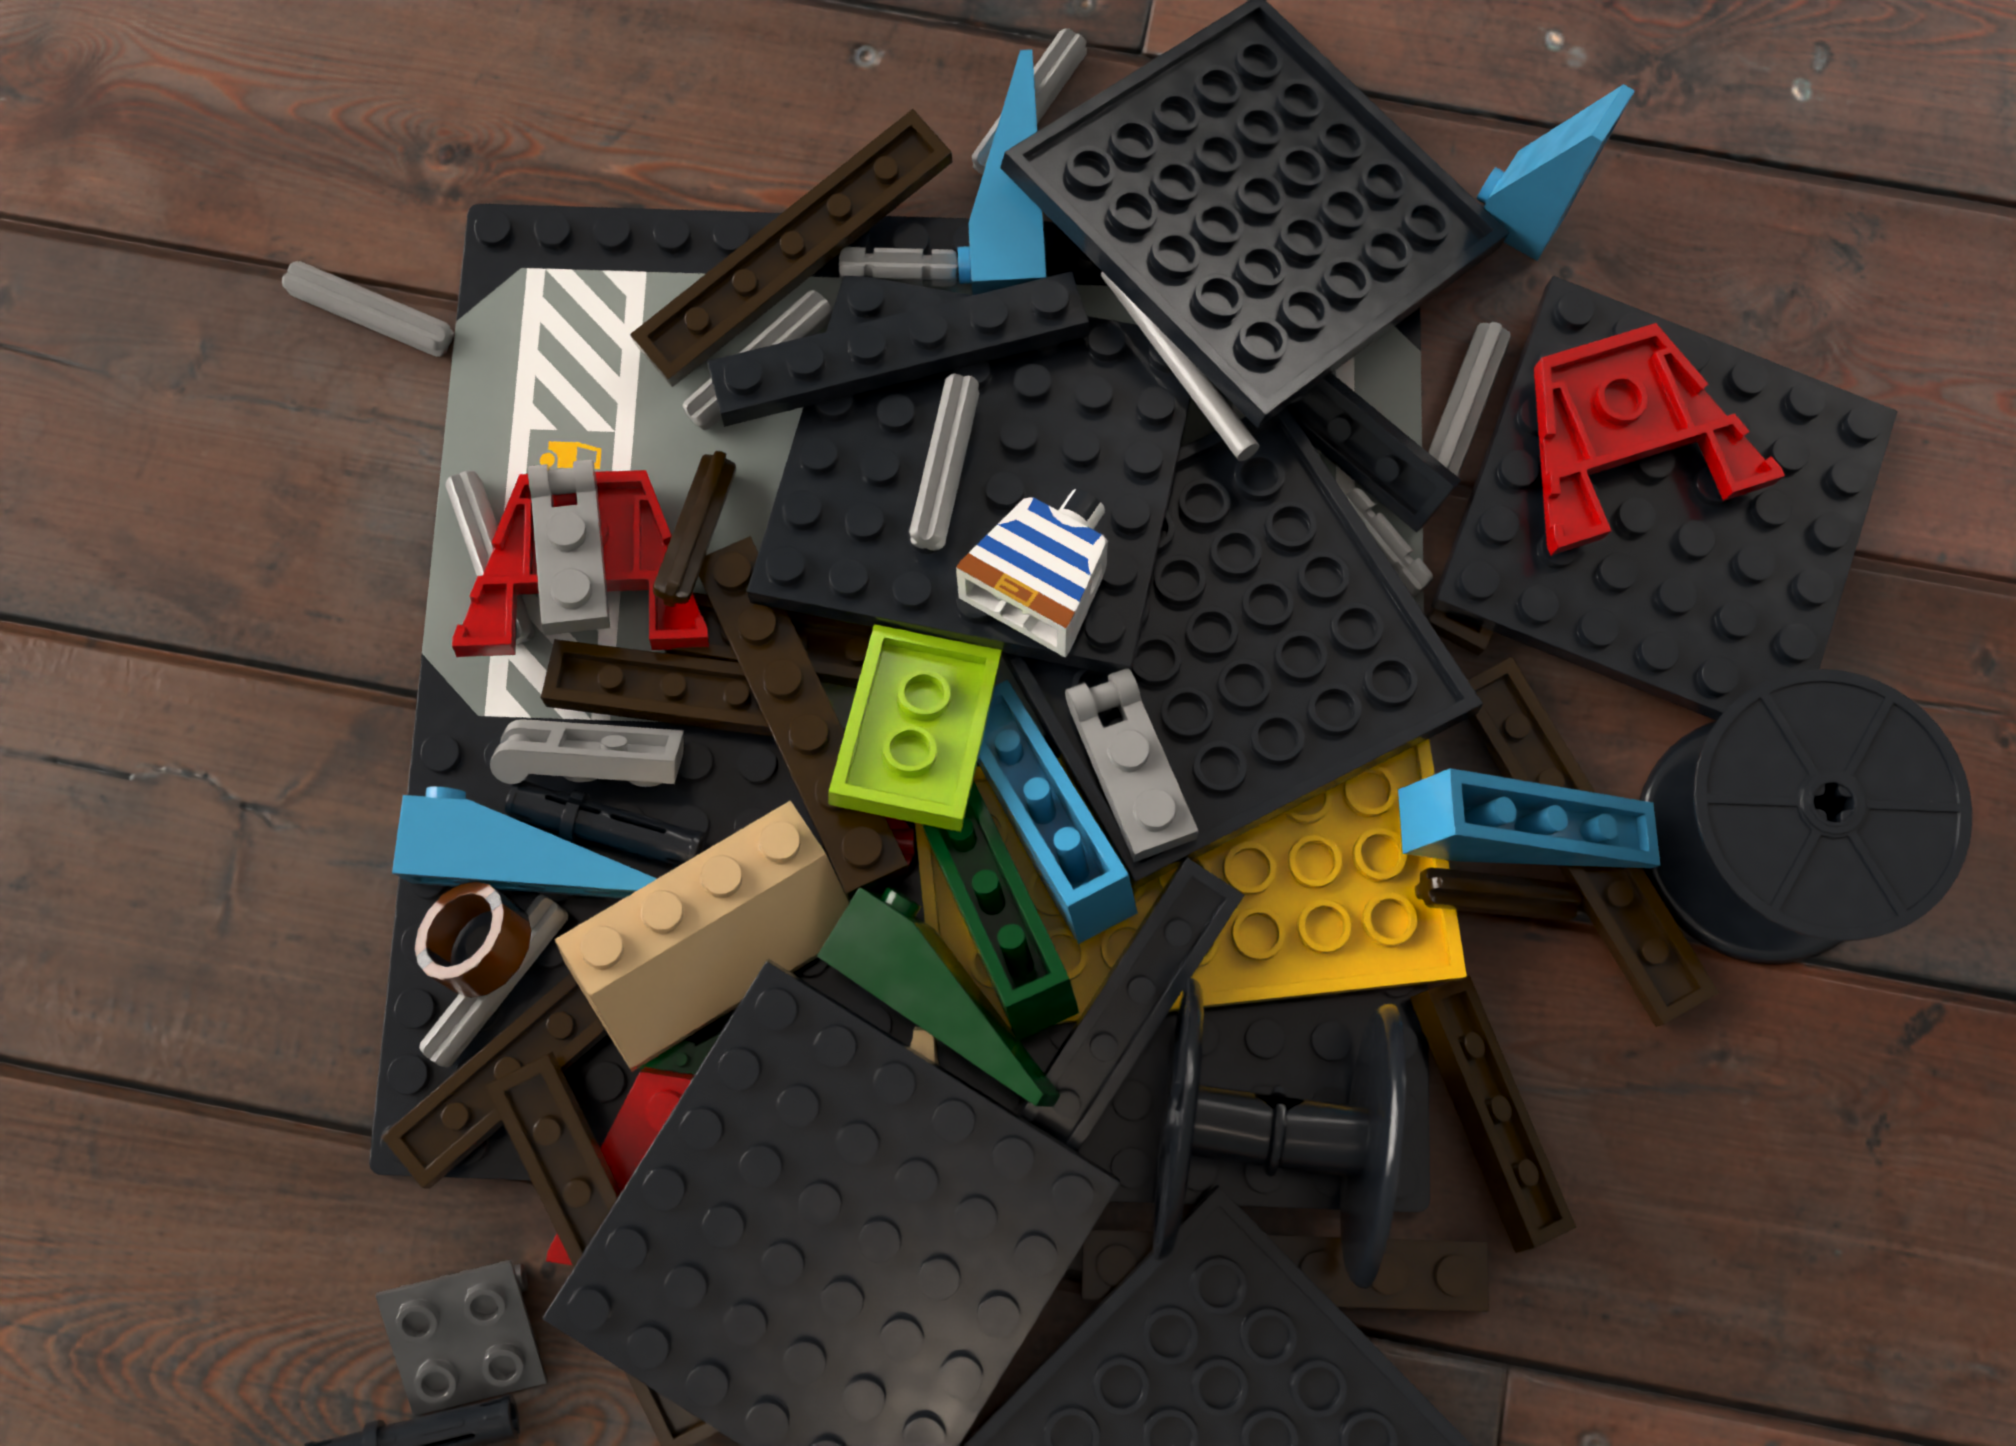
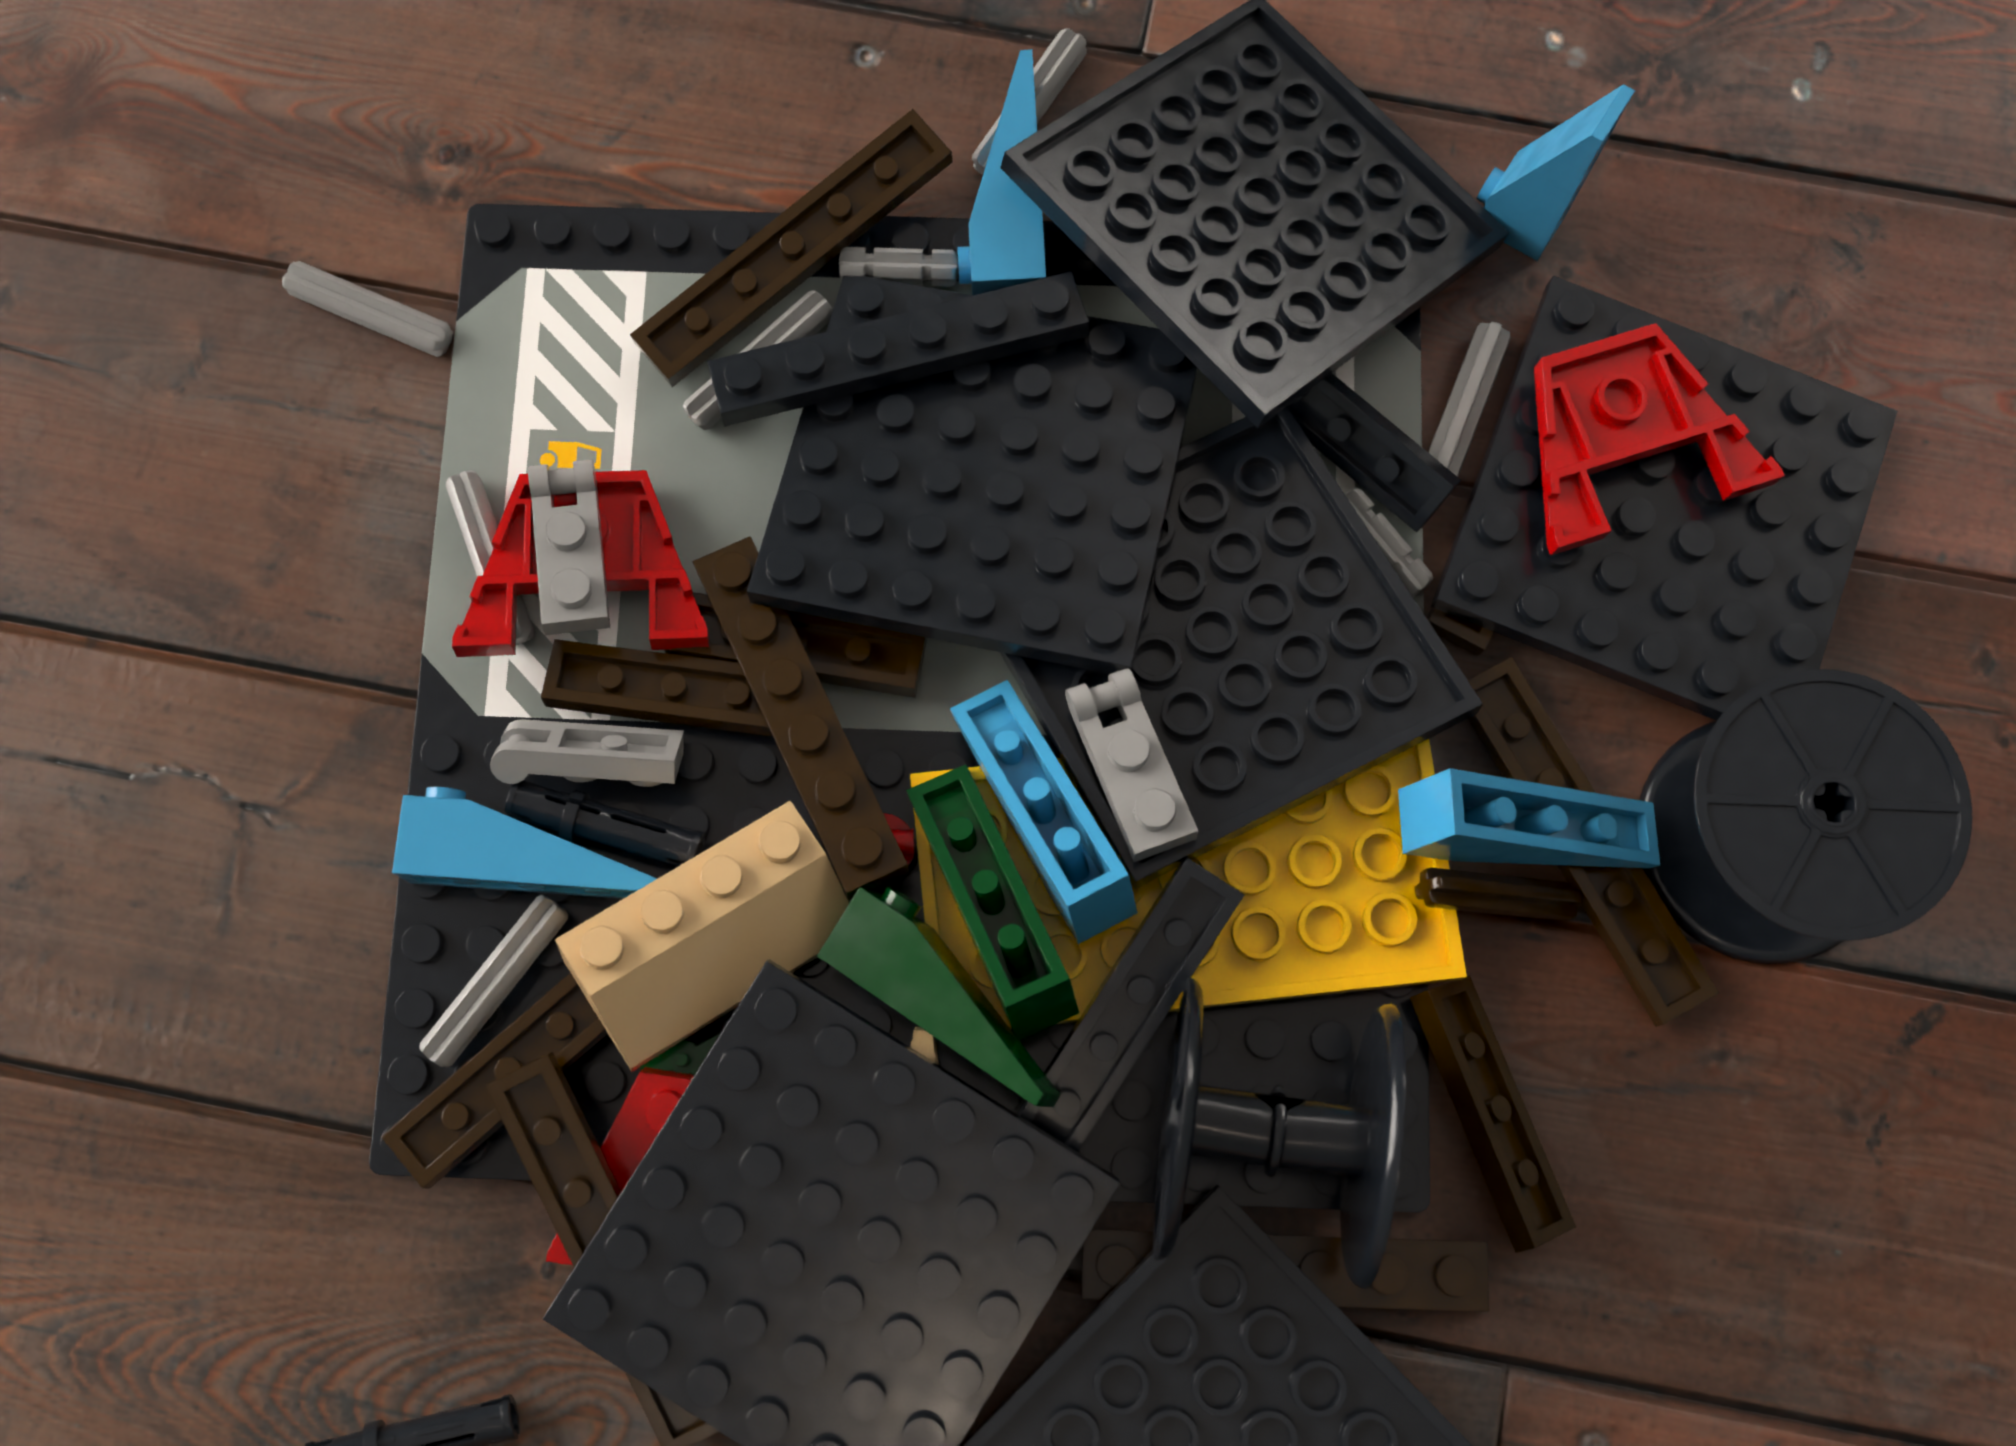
(462, 1336): flat silver hinge -> none
(498, 956): reddish brown piece -> none
(694, 529): dark brown axle -> none
(915, 728): lime plate -> none
(944, 462): light grey axle -> none
(1039, 569): torso -> none
(1195, 383): light grey bar -> none

